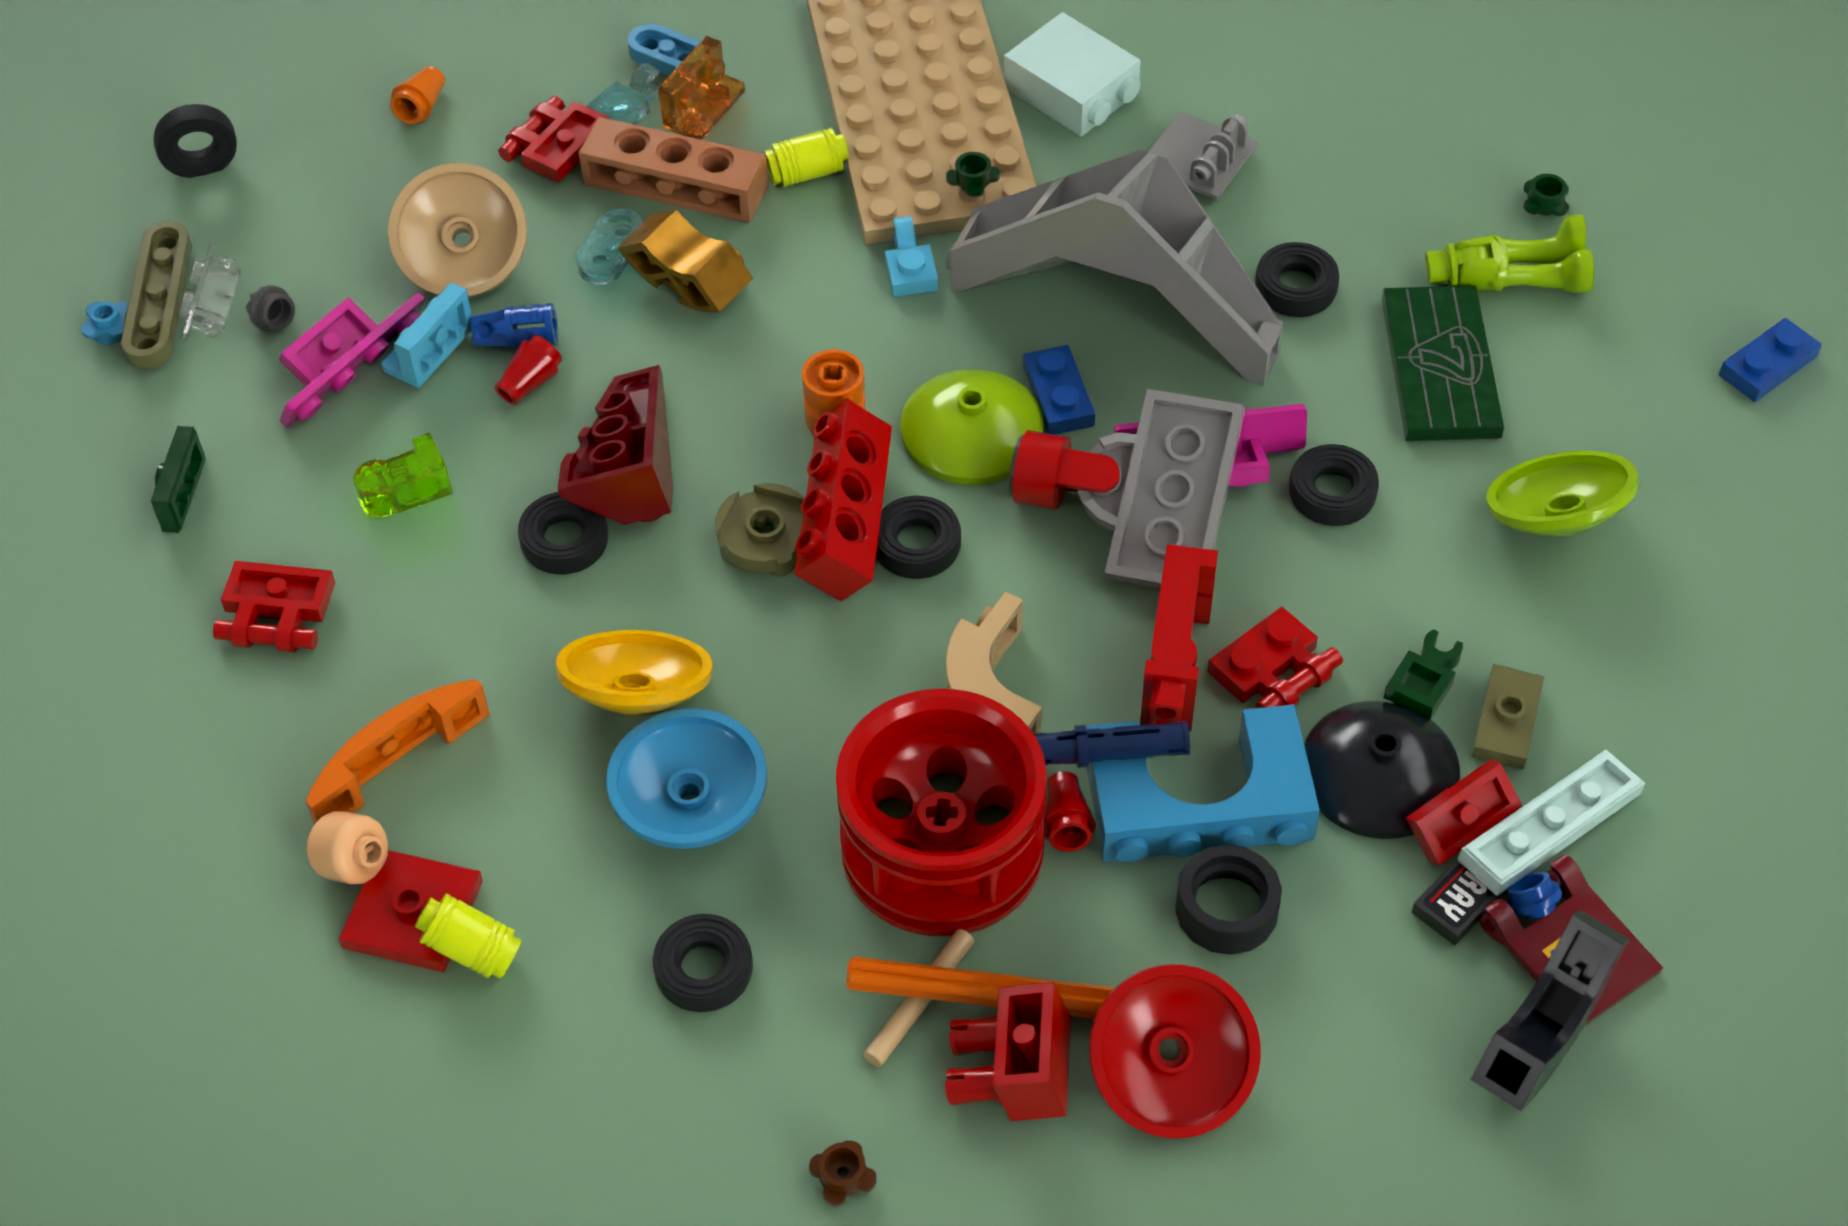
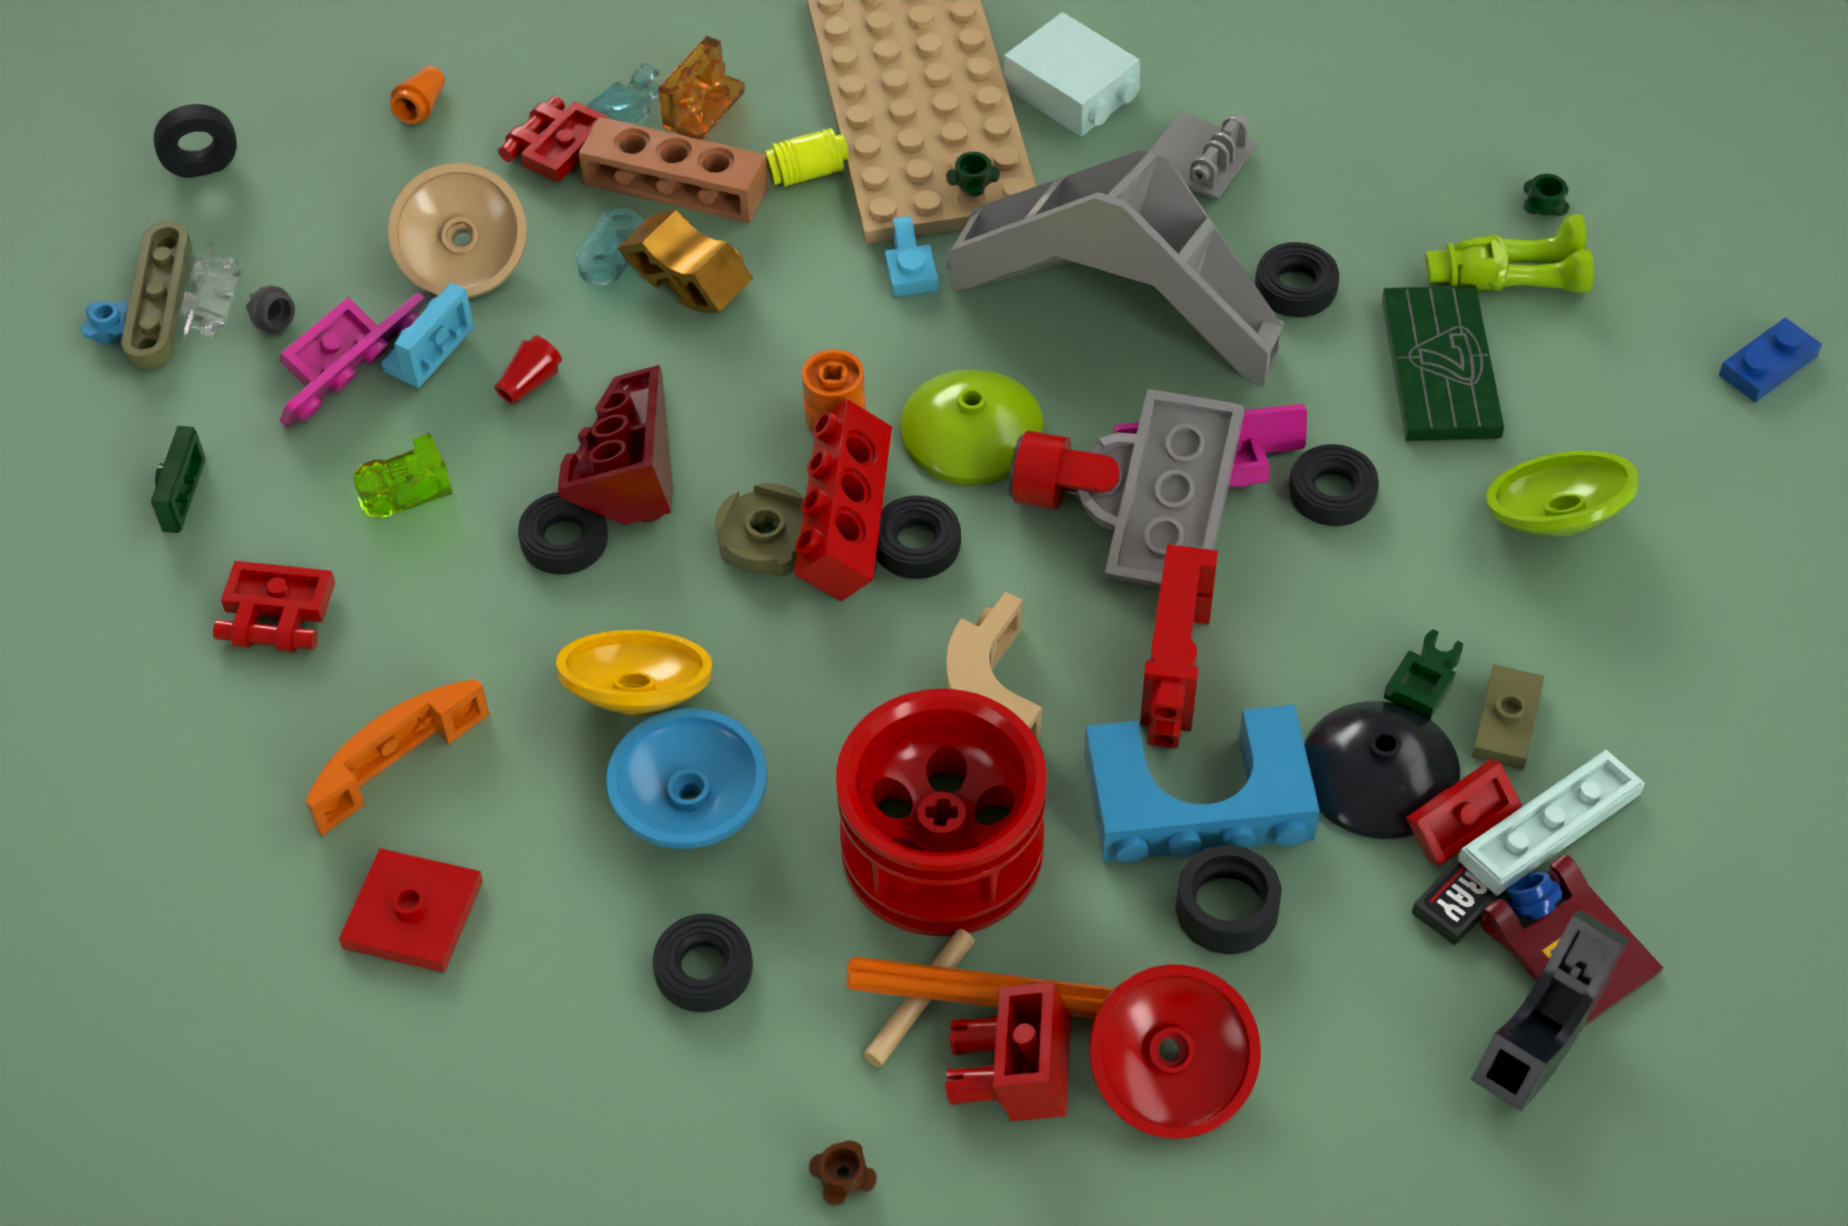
(347, 847): light nougat head -> none
(468, 936): neon yellow head -> none
(502, 330): blue hinge -> none
(659, 47): dark azure plate -> none
(1059, 389): blue plate -> none
(1067, 814): red cone -> none
(1115, 743): dark blue pin -> none
(1268, 651): red plate -> none

